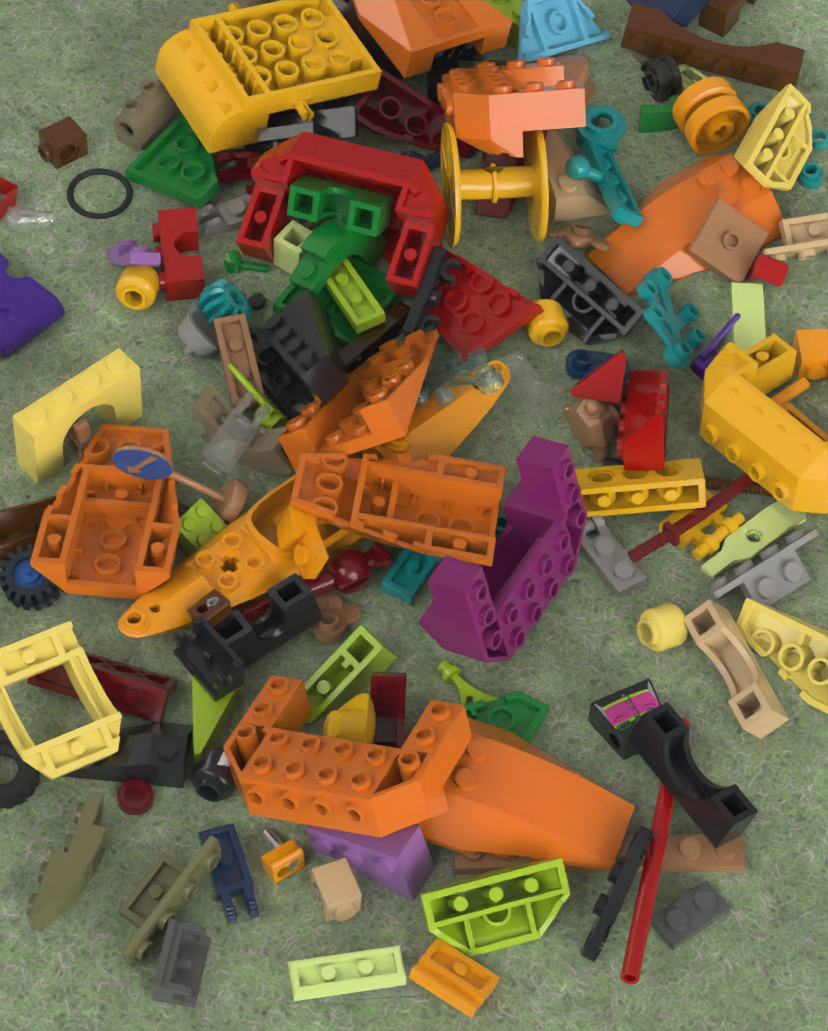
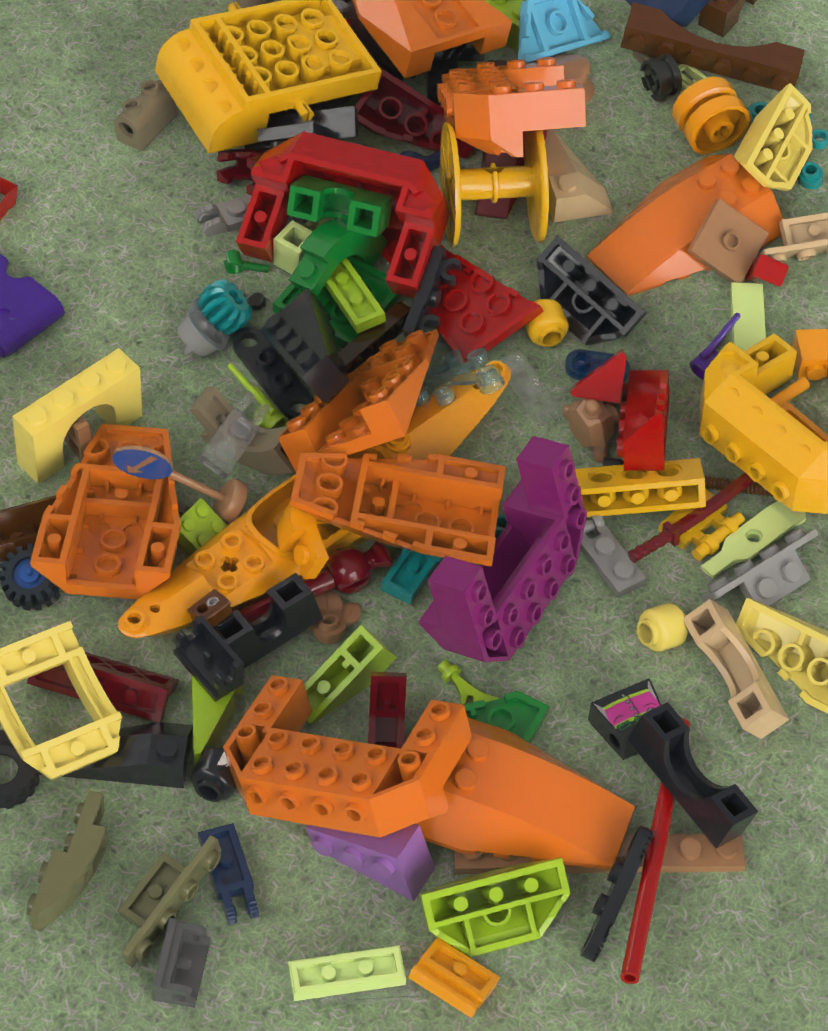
(28, 219): clear cone -> none
(62, 143): reddish brown brick -> none
(129, 193): black tyre -> none
(129, 254): medium lavender slope -> none
(135, 797): dark red tile -> none
(137, 287): yellow head -> none
(177, 166): green plate -> none
(181, 274): red arch -> none
(237, 348): medium nougat plate -> none
(283, 859): light orange piece -> none
(336, 890): tan brick -> none
(352, 721): yellow hat -> none
(579, 236): medium nougat plate -> none
(601, 168): teal plate -> none
(605, 137): teal piece -> none
(657, 118): green slope -> none
(677, 351): teal plant -> none
(689, 915): dark grey plate -> none

